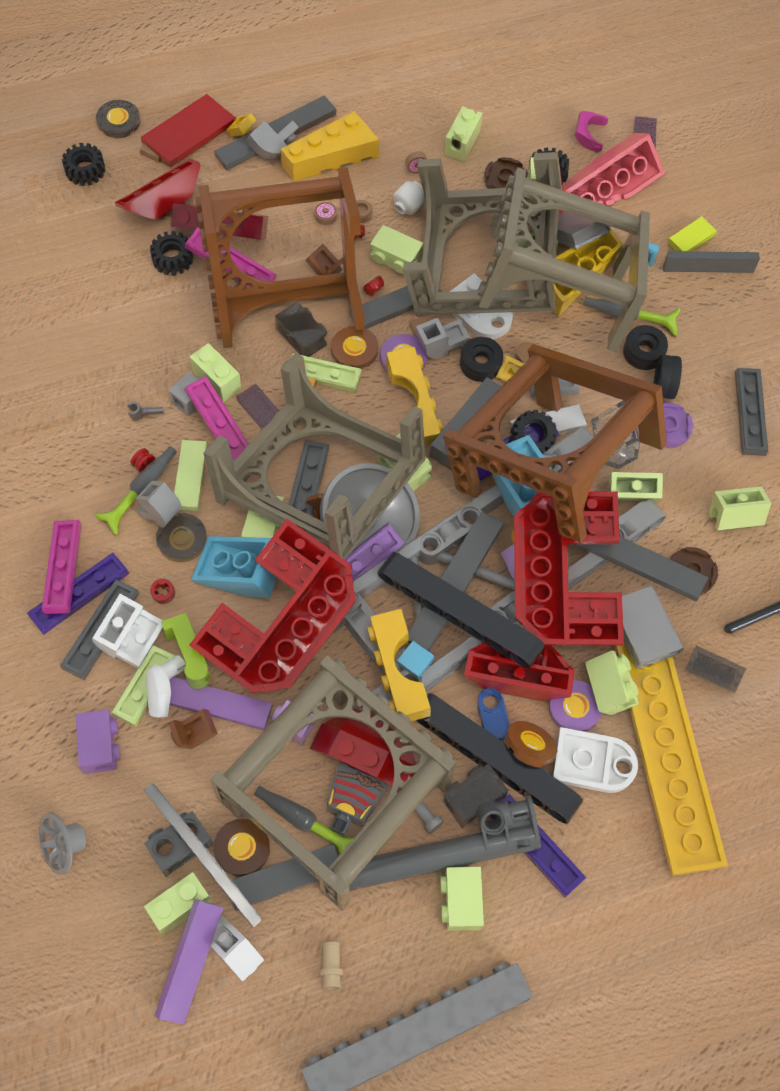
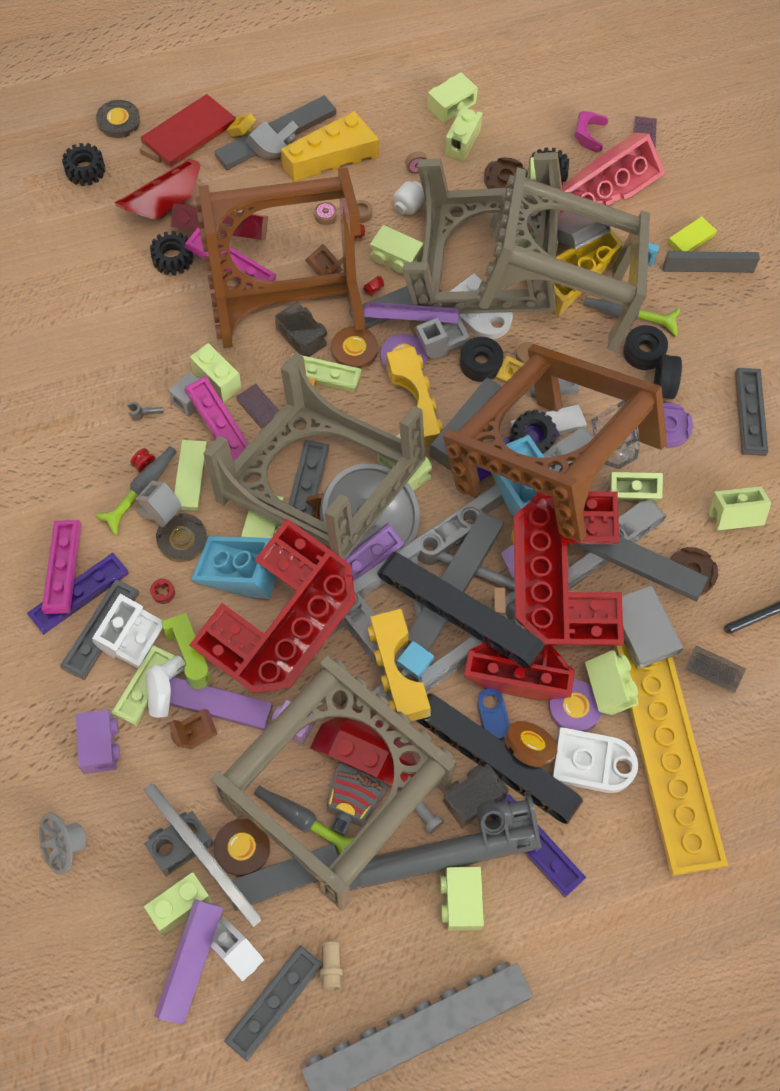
(273, 1003): none -> dark grey tile
(411, 312): none -> medium lavender tile
(450, 96): none -> yellowish green brick
(498, 601): none -> medium nougat tile

